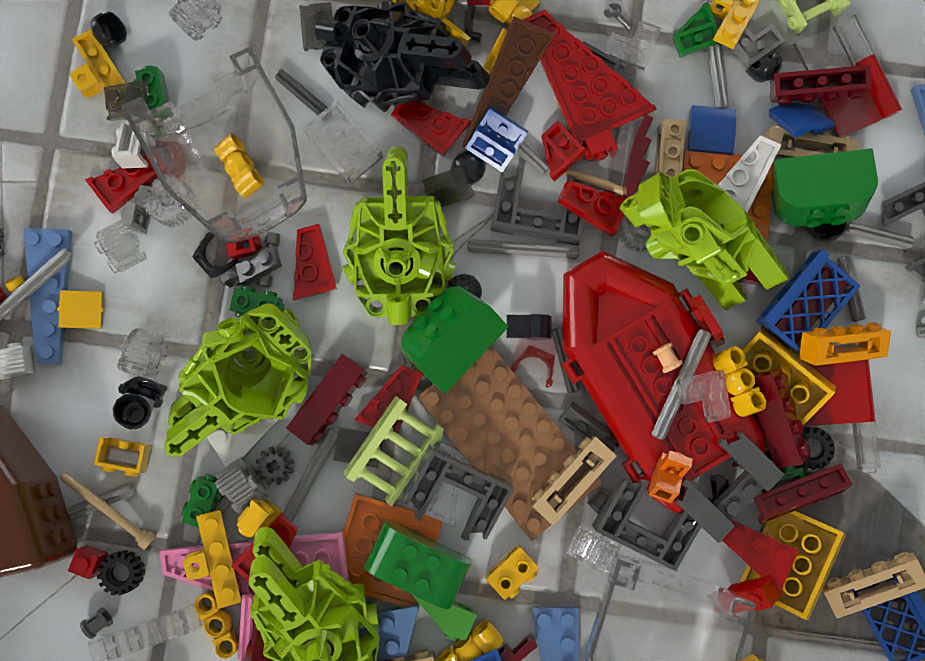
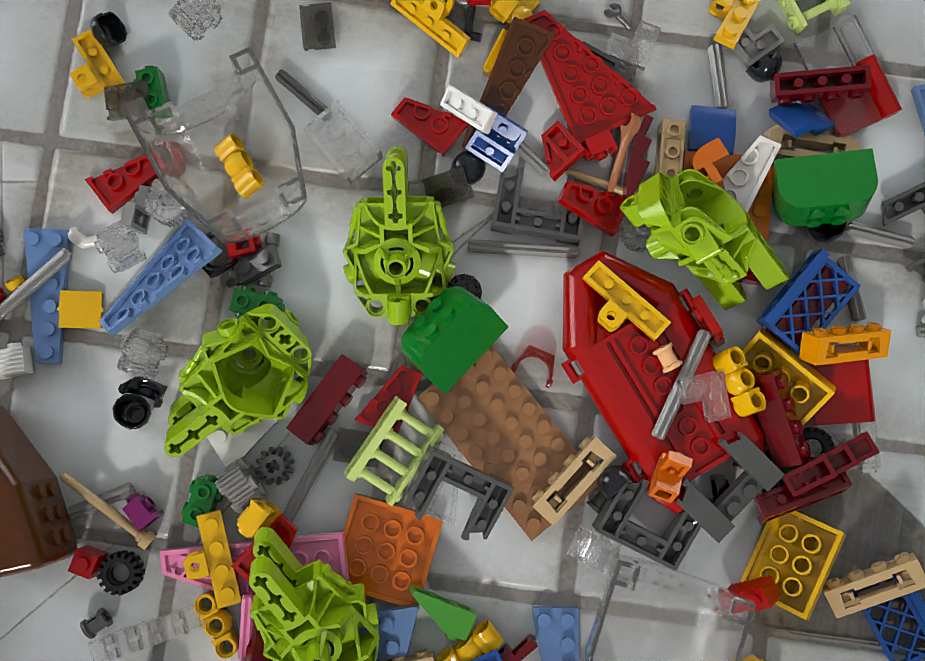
(75, 236): none -> white arm
(122, 455): yellow window -> none
(128, 148): white window -> none
(141, 511): none -> magenta brick
(173, 264): none -> medium blue wing
(313, 268): red wing -> none
(408, 63): black piece -> none
(417, 564): green brick -> none
(468, 109): none -> white tile
(512, 572): yellow brick -> none
(529, 326): black brick -> none
(557, 334): dark grey axle -> none
(588, 426): dark grey hinge -> none
(612, 480): none -> black hair
(623, 303): none -> yellow plate
(627, 134): none -> nougat piece
(697, 32): green wing -> none
(711, 160): none -> orange brick
(762, 552): red wing -> none
(830, 464): none -> dark red slope

